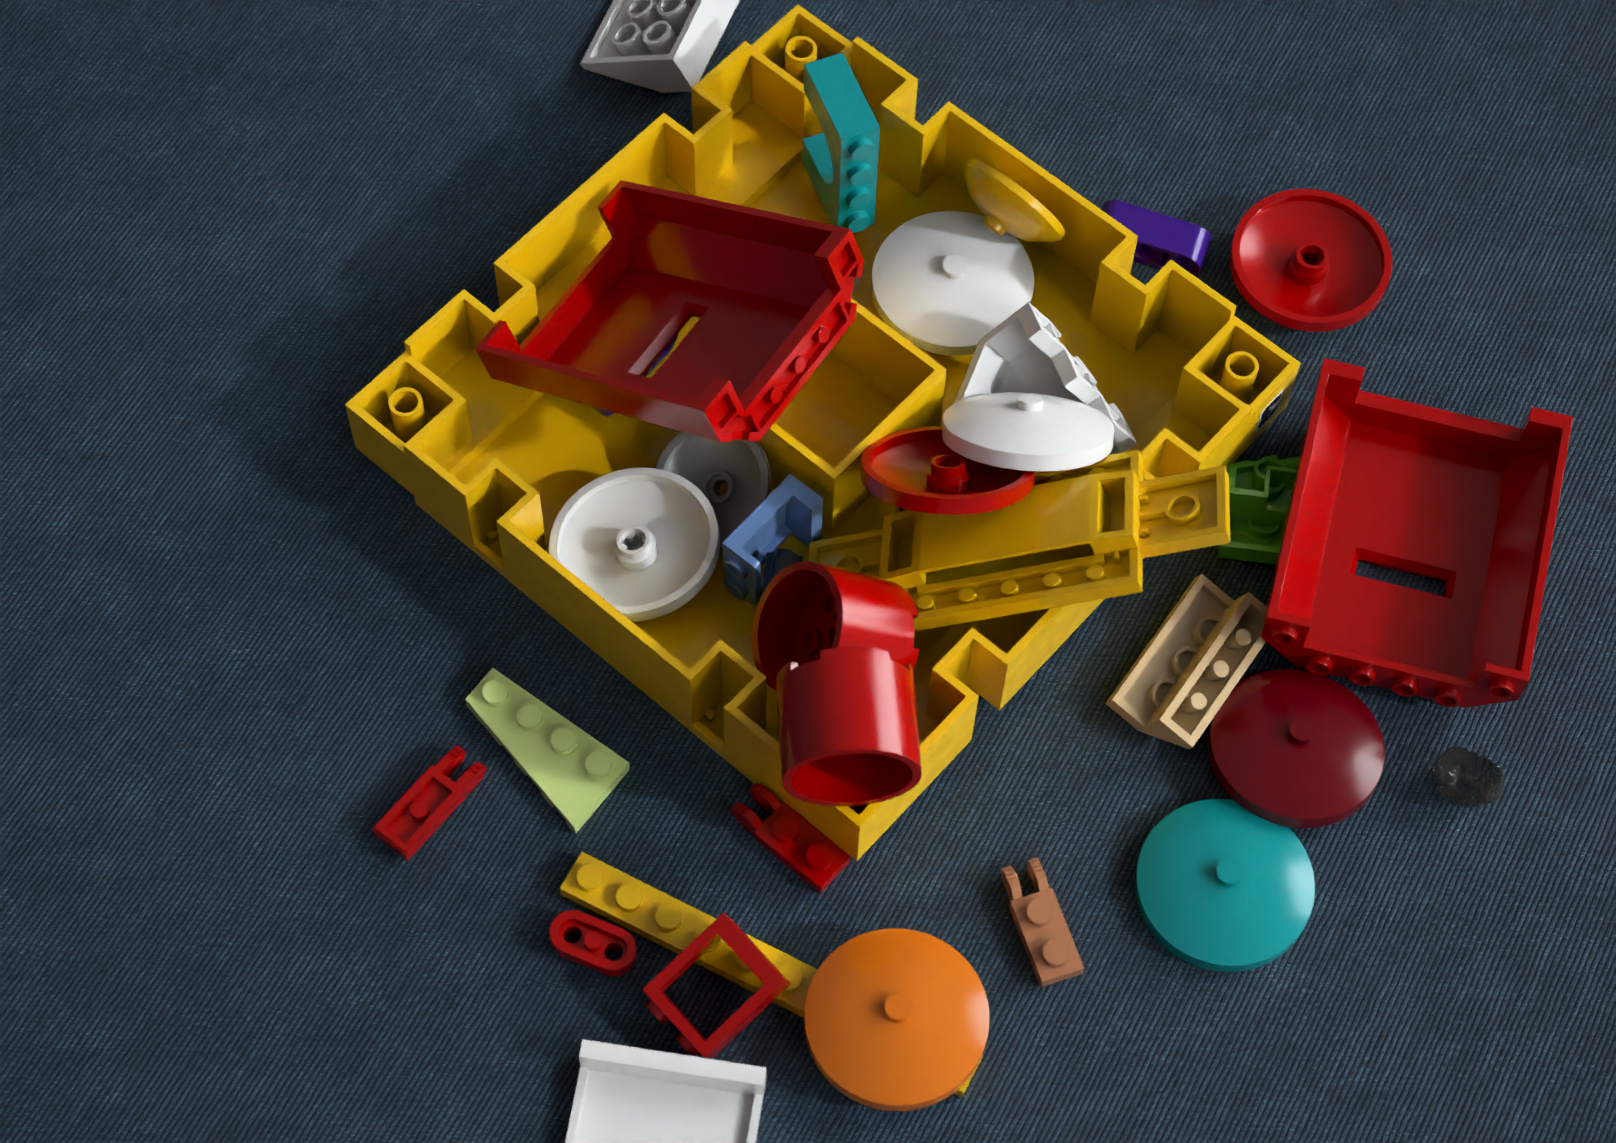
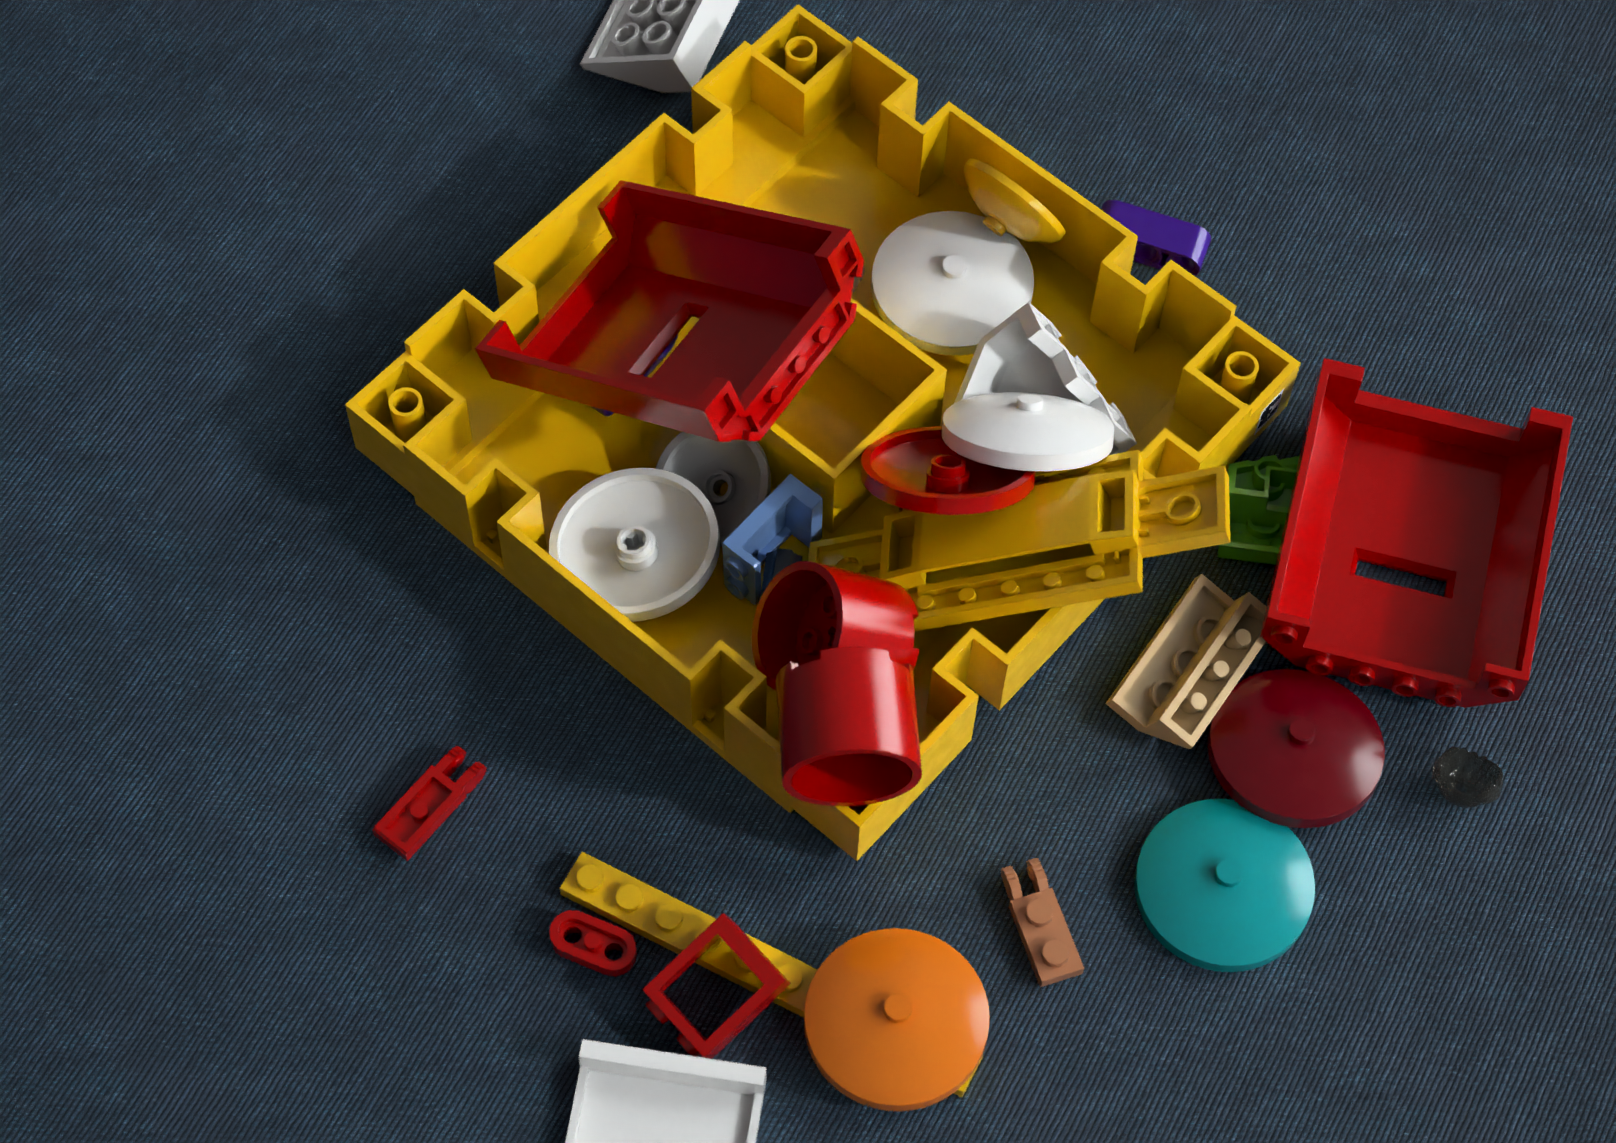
(556, 754): yellowish green wing -> none
(792, 839): red hinge -> none
(845, 156): teal arch -> none
(1310, 260): red dish -> none

